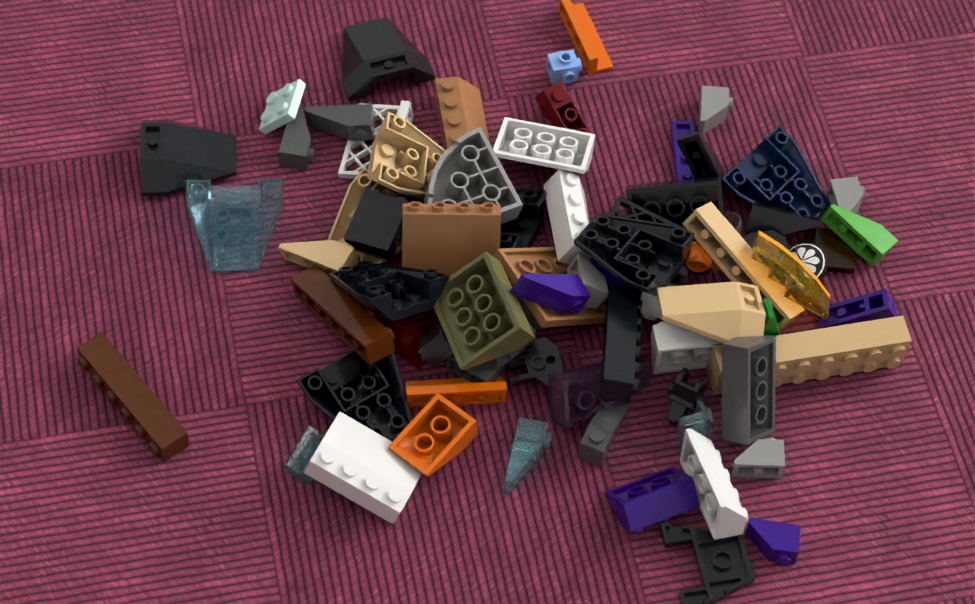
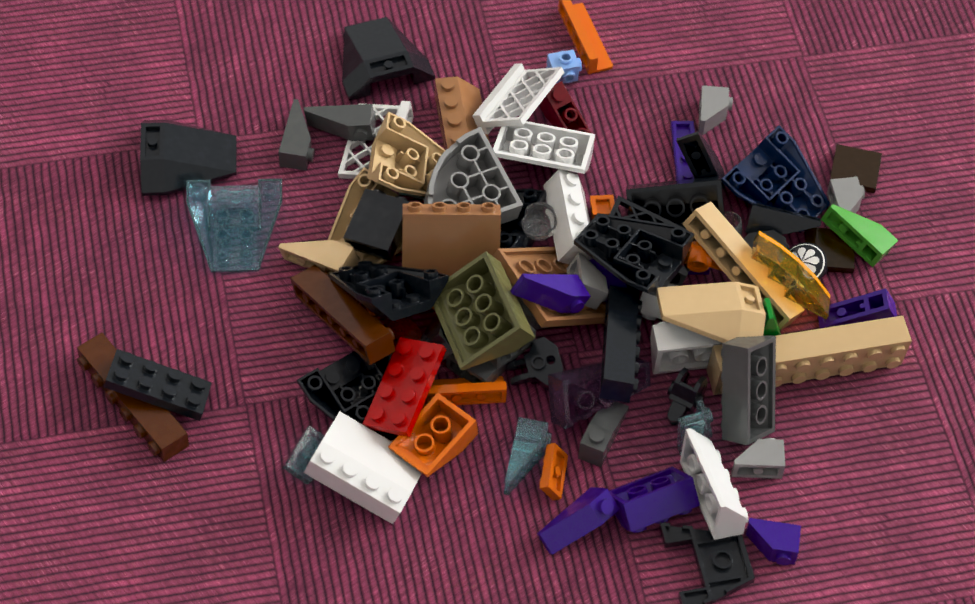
(158, 384): none -> black plate
(281, 106): light aqua plate -> none
(404, 387): none -> red plate
(516, 95): none -> white fence
(539, 221): none -> clear hair
(553, 471): none -> orange plate
(578, 519): none -> dark purple slope
(601, 204): none -> orange plate
(857, 163): none -> dark brown tile

